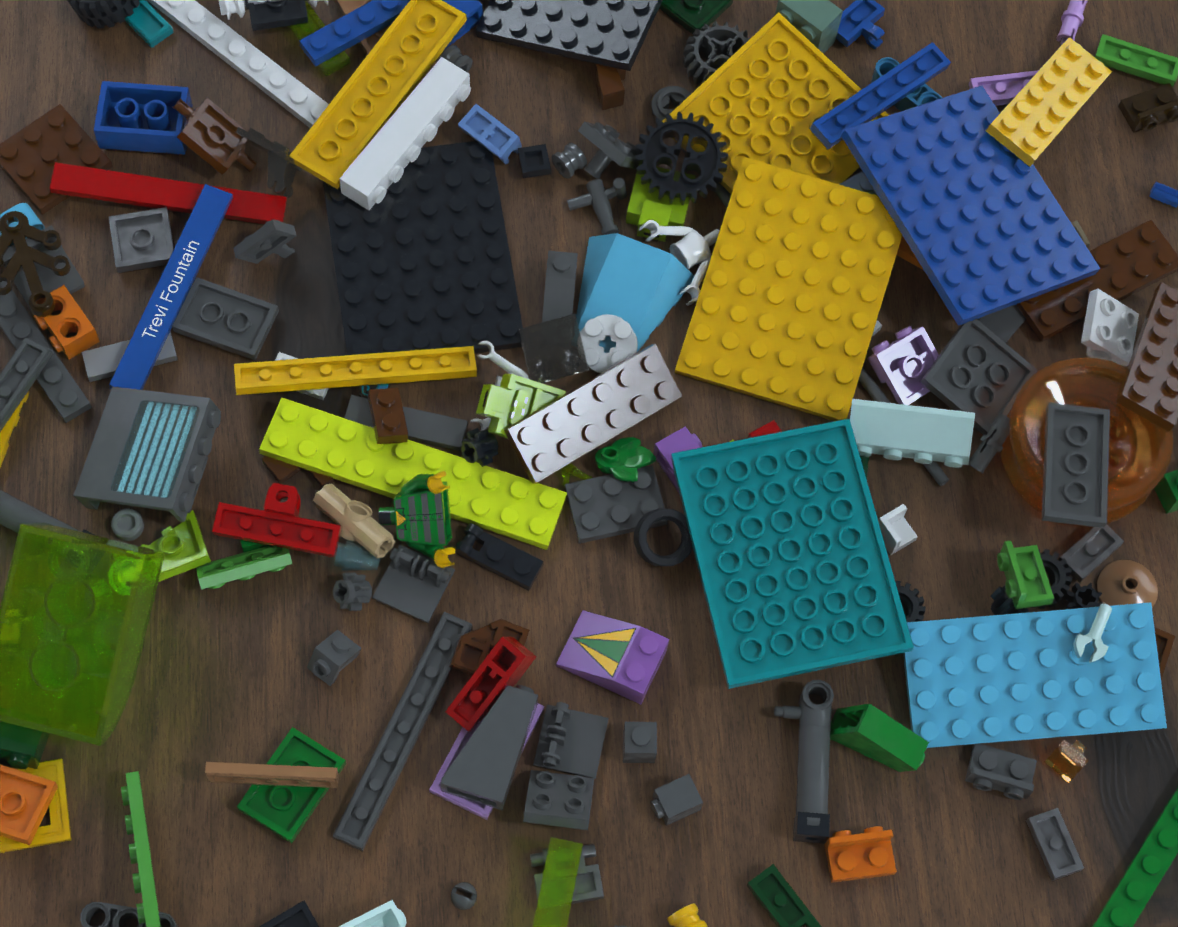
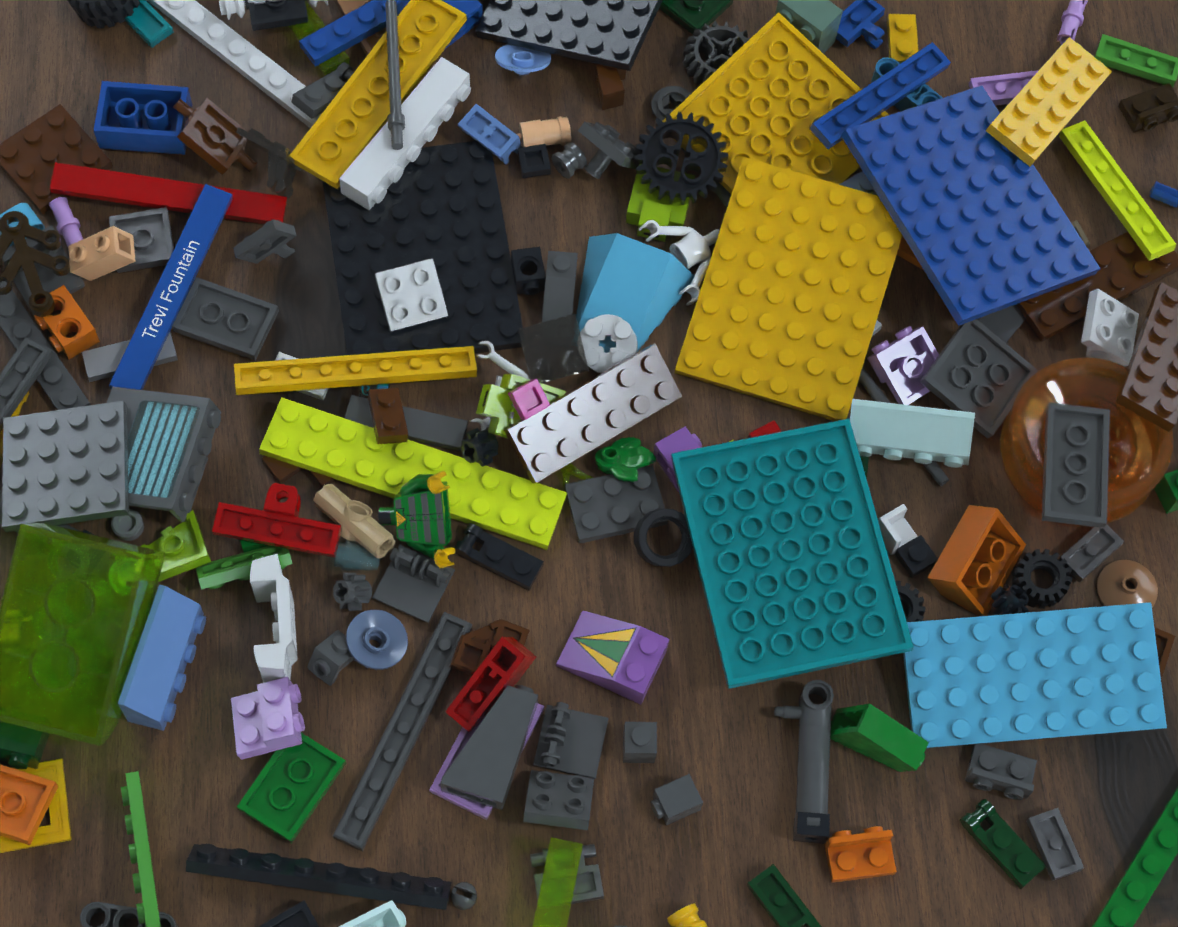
(65, 466): none -> plate
(67, 224): none -> lavender pin
(101, 253): none -> light nougat brick
(161, 659): none -> medium blue slope
(267, 718): none -> lavender plate
(270, 585): none -> white plate
(272, 774): medium nougat tile -> none
(318, 95): none -> dark grey plate
(319, 876): none -> black plate
(384, 629): none -> sand blue dish
(395, 119): none -> dark grey bar
(411, 294): none -> white plate
(454, 55): dark grey wheel -> none
(521, 59): none -> light blue dish
(528, 260): none -> black brick
(529, 399): none -> plate
(545, 132): none -> light nougat piece
(600, 201): dark grey piece -> none
(902, 36): none -> yellow plate
(916, 556): none -> black plate
(977, 559): none -> orange slope
(990, 444): dark grey pin -> none
(1002, 844): none -> dark green plate
(1024, 576): bright green bracket -> none
(1067, 759): clear orange tile -> none
(1078, 593): black gear -> none
(1094, 635): light aqua bar -> none
(1117, 190): none -> neon yellow plate

